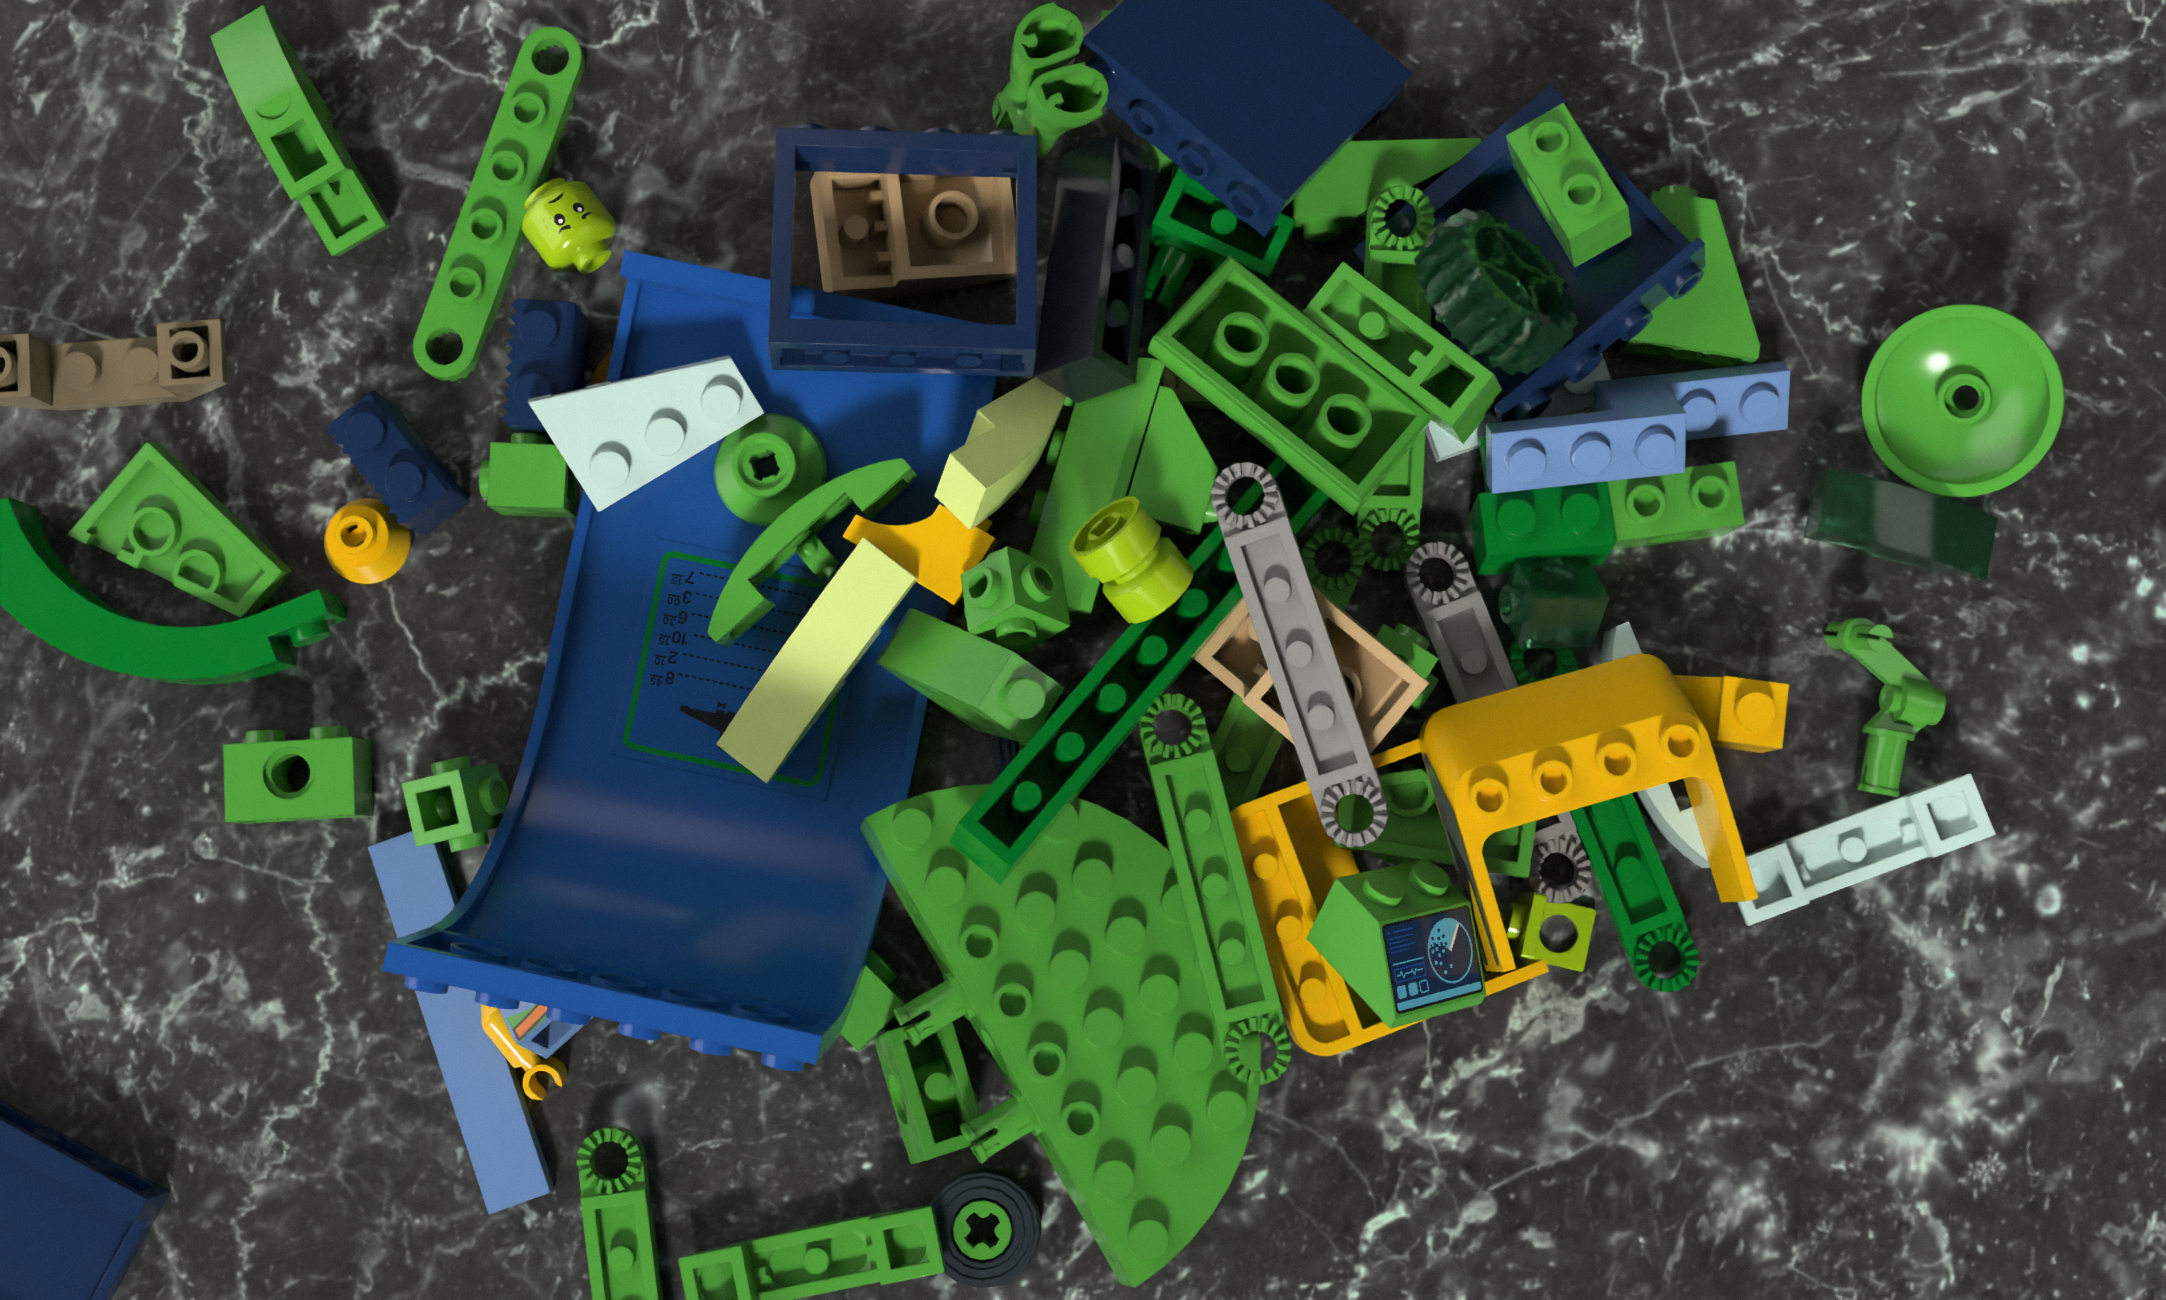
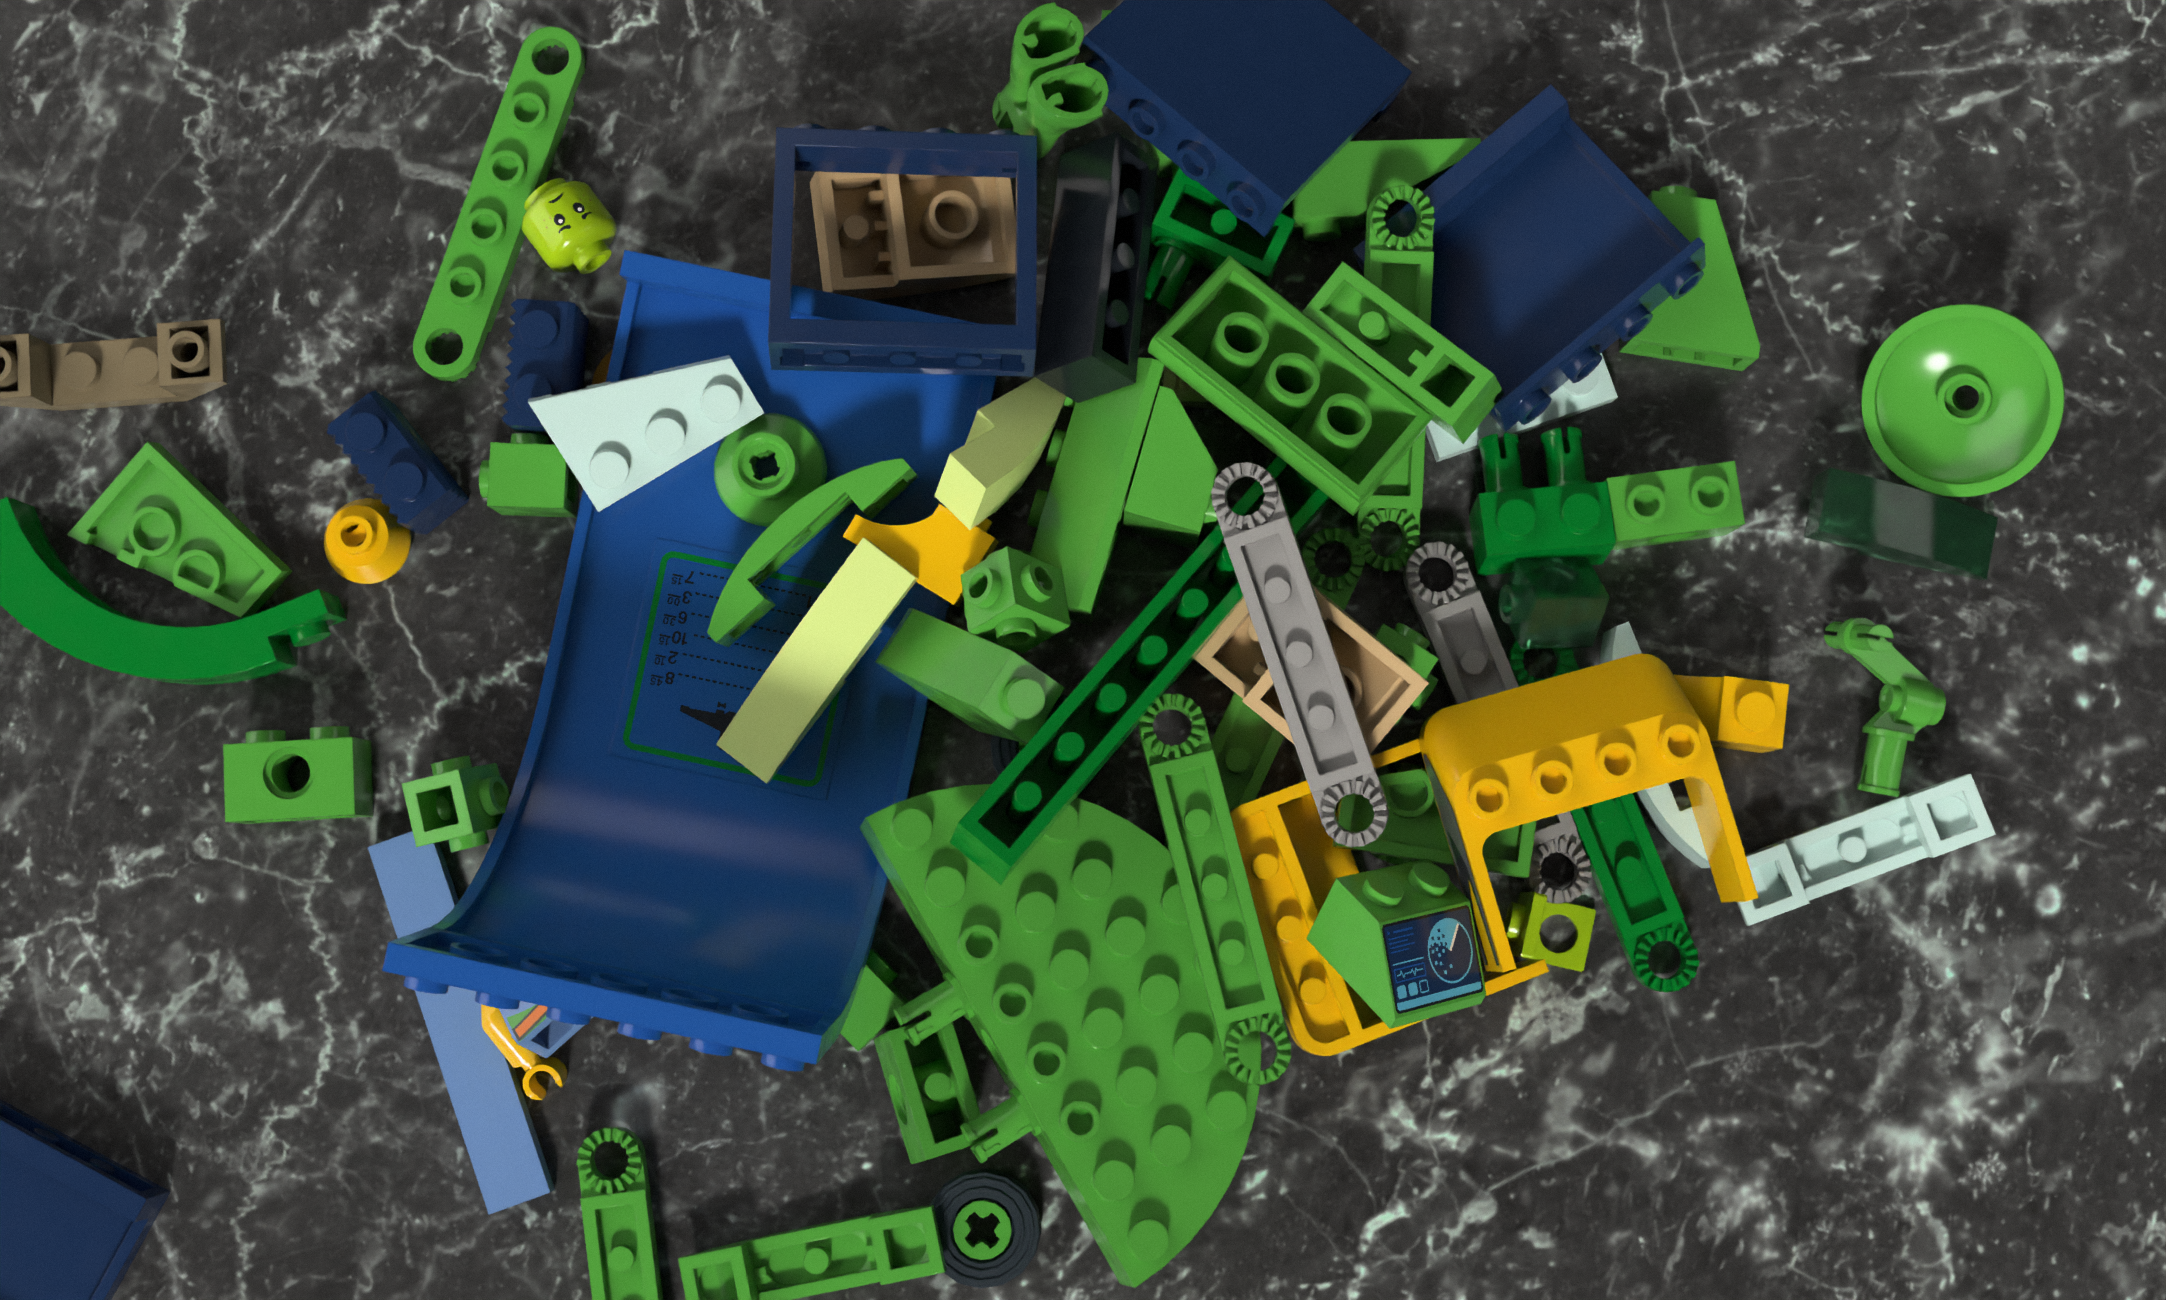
(296, 131): bright green slope -> none
(818, 557): bright green piece -> none
(1126, 553): lime wheel -> none
(1495, 291): clear green gear -> none
(1569, 185): bright green brick -> none
(1636, 427): medium blue bracket -> none

